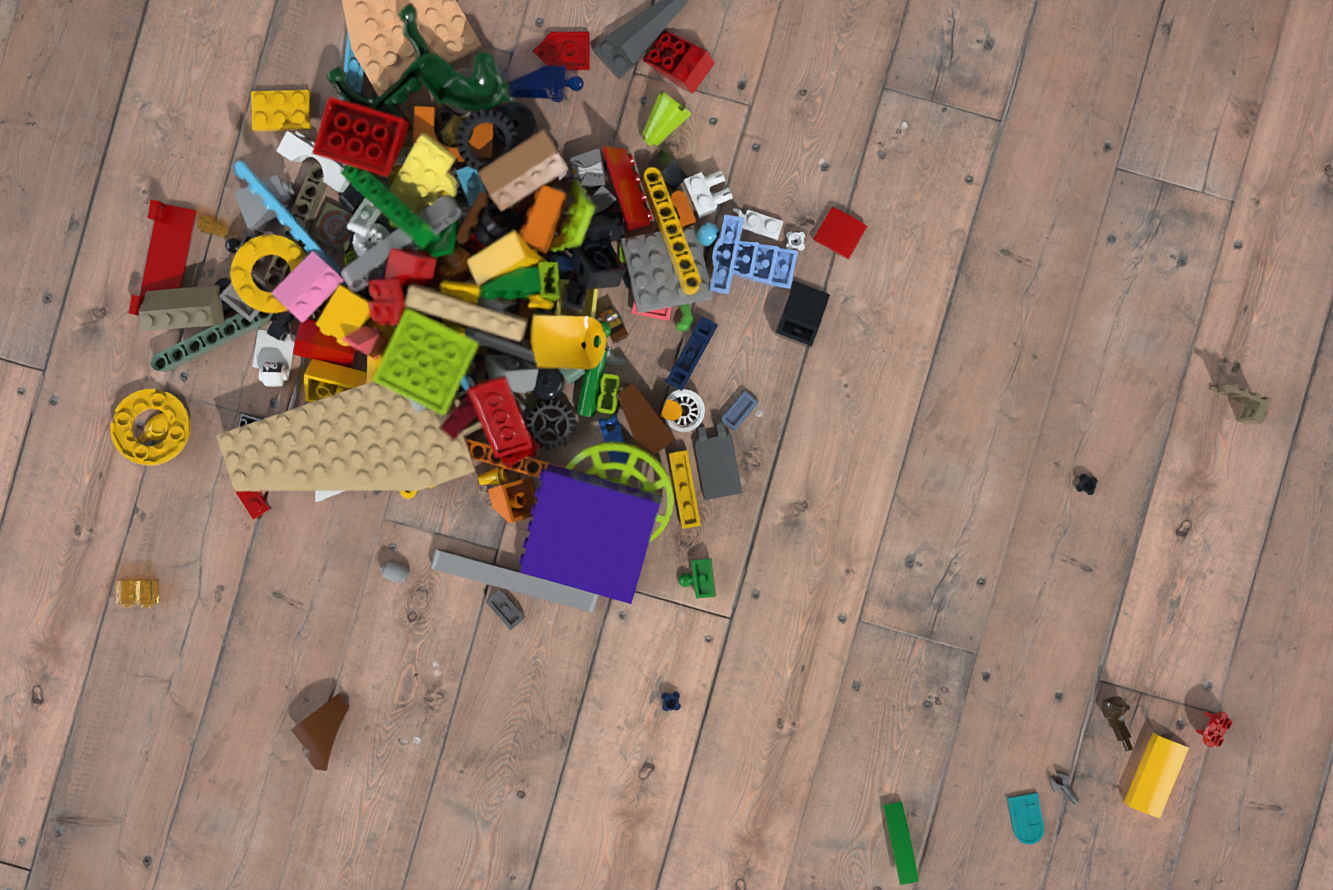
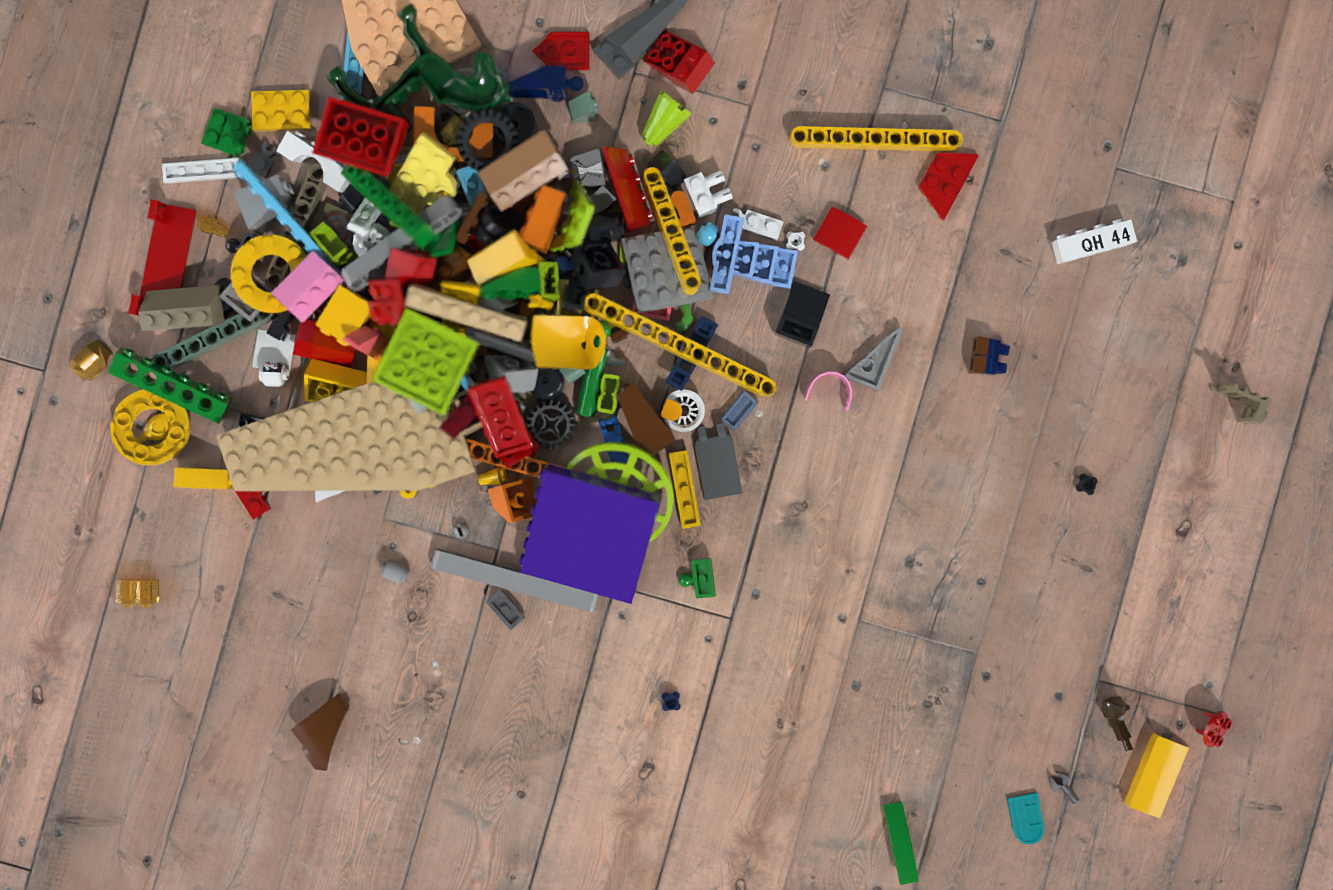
(90, 360): none -> pearl gold slope
(121, 369): none -> green brick
(199, 170): none -> white tile
(202, 478): none -> yellow slope
(227, 133): none -> green plate
(262, 163): none -> dark grey plate
(331, 244): none -> lime panel
(465, 530): none -> light grey hinge
(583, 108): none -> sand green slope
(689, 346): none -> yellow beam
(841, 377): none -> bright pink piece
(873, 366): none -> light grey wing
(884, 135): none -> yellow beam
(945, 179): none -> red wing
(990, 364): none -> hips
(1095, 241): none -> white brick

